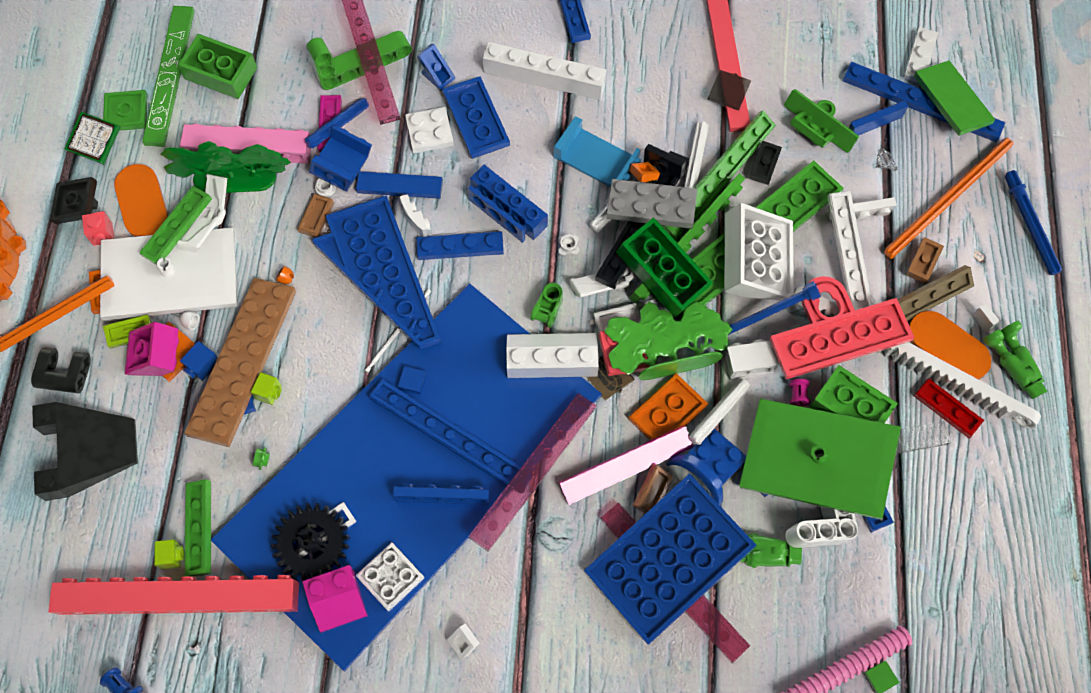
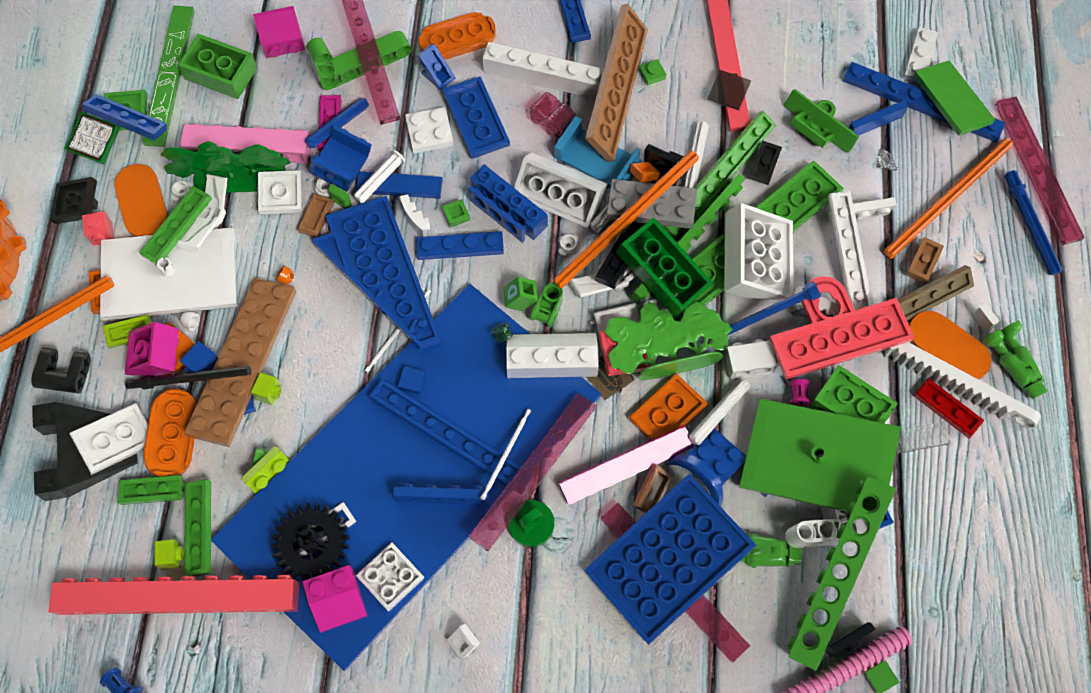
(111, 438): none -> white tile
(124, 117): none -> blue plate
(150, 382): none -> pearl dark grey bar
(151, 490): none -> bright green hinge
(166, 446): none -> orange tile
(180, 186): none -> white plate
(265, 470): none -> lime plate
(279, 32): none -> dark pink slope
(280, 192): none -> white plate
(339, 196): none -> bright green tile
(379, 176): none -> white axle
(456, 213): none -> bright green plate
(459, 34): none -> orange tile
(502, 332): none -> bush
(503, 458): none -> white piece
(520, 294): none -> bright green brick
(532, 524): none -> green tile
(551, 114): none -> clear pink brick
(560, 189): none -> white slope
(616, 83): none -> medium nougat plate
(626, 219): none -> orange axle
(652, 72): none -> bright green plate
(812, 655): none -> bright green brick
(851, 640): none -> black plate
(1039, 171): none -> clear pink tile

